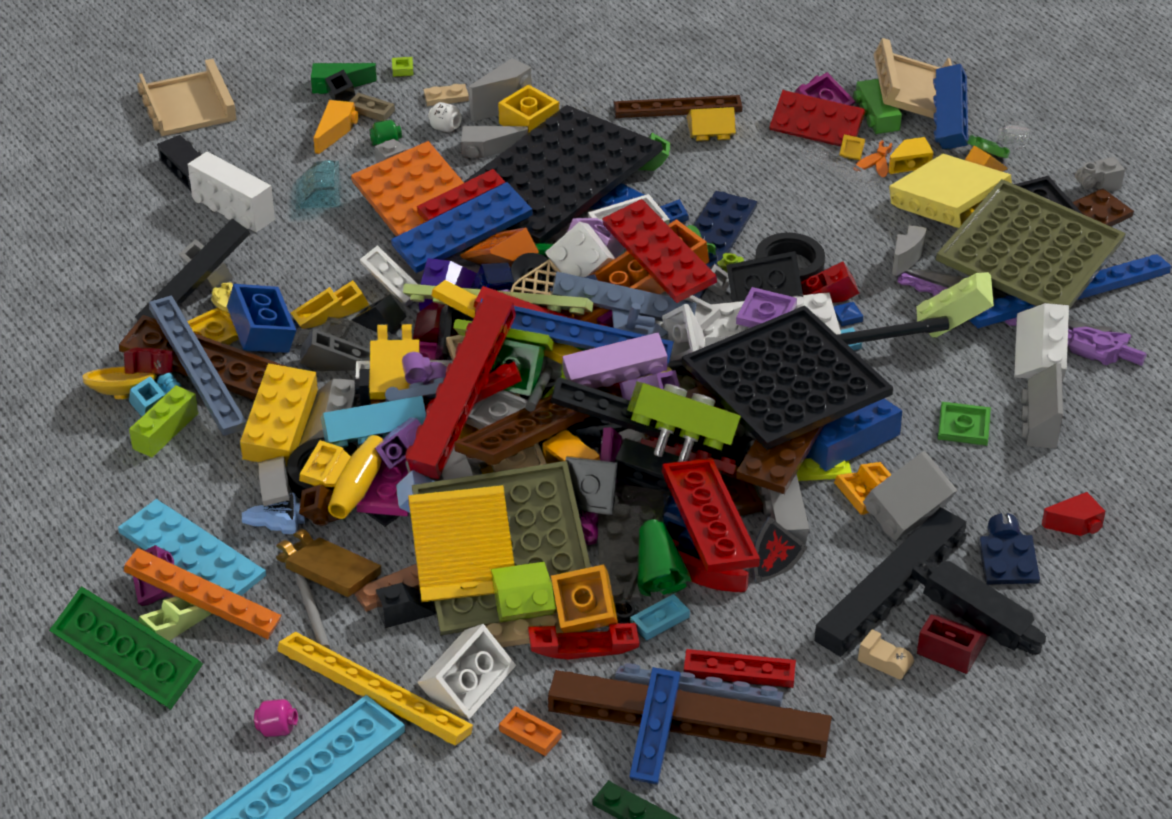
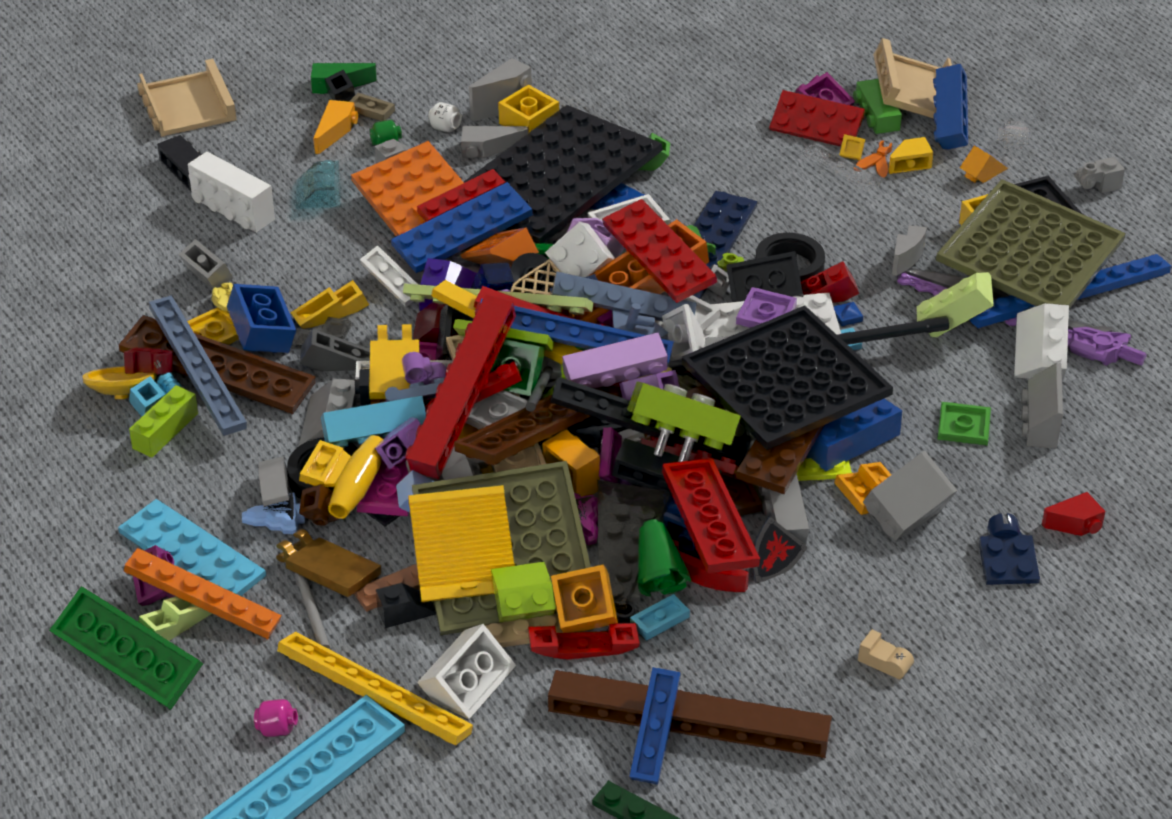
(201, 265): black tile -> none
(279, 413): yellow brick -> none
(381, 312): black slope -> none
(402, 66): lime plate -> none
(446, 94): tan plate -> none
(530, 731): orange plate -> none
(593, 483): black tile -> none
(673, 106): reddish brown tile -> none
(675, 210): blue tile -> none
(711, 123): yellow slope -> none
(711, 686): sand blue plate -> none
(740, 668): red plate -> none
(889, 583): black brick -> none
(945, 188): light yellow panel -> none
(950, 643): dark red slope -> none
(979, 605): black hinge -> none
(988, 146): bright green tile -> none
(1103, 207): reddish brown plate -> none

